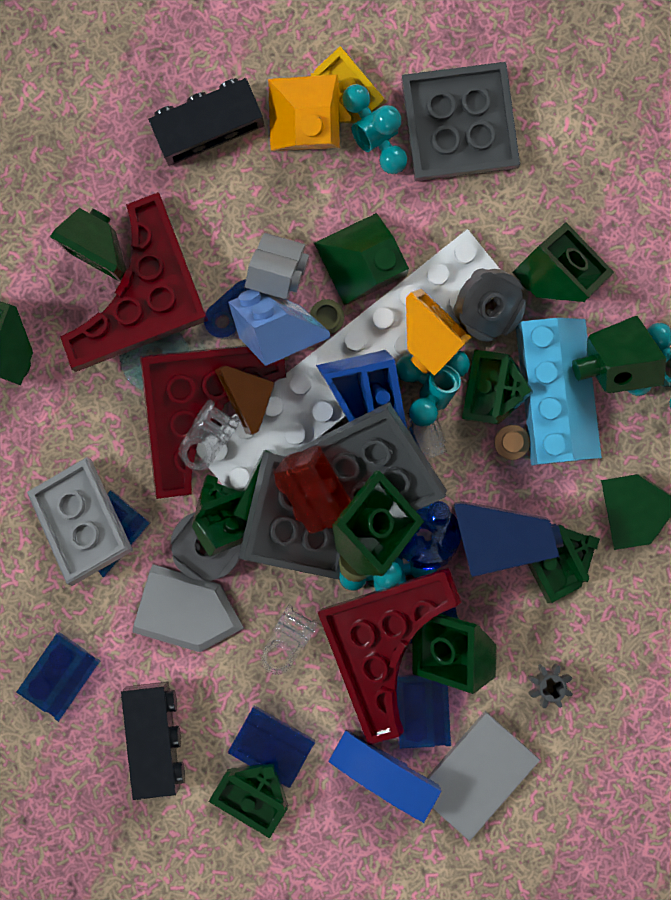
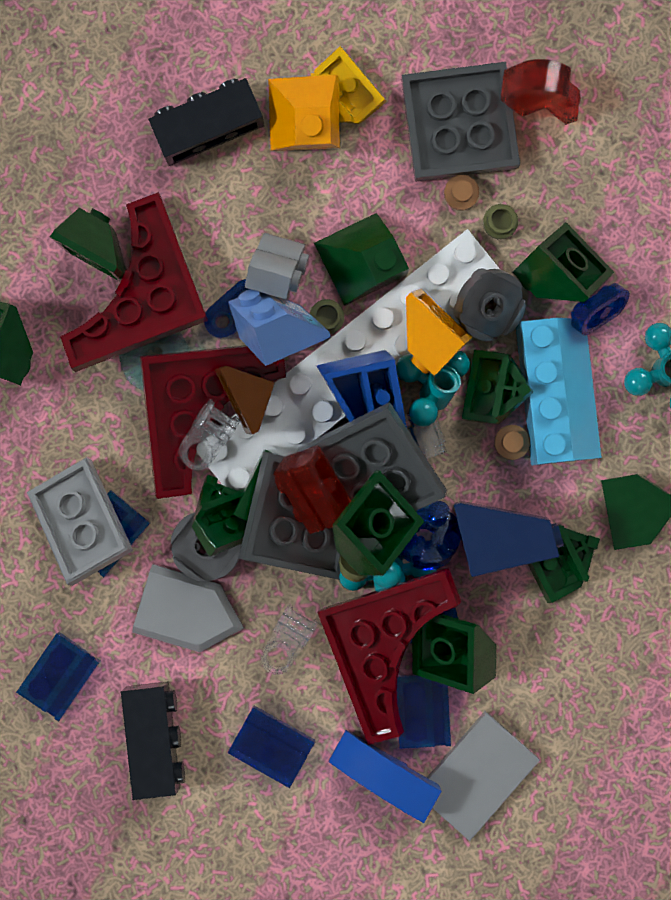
(252, 797): dark green slope -> none
(375, 128): teal piece -> none
(461, 192): none -> medium nougat plate
(500, 221): none -> olive plate
(540, 86): none -> clear red brick
(560, 688): dark grey gear -> none
(599, 308): none -> clear blue plate
(622, 358): dark green torso -> none

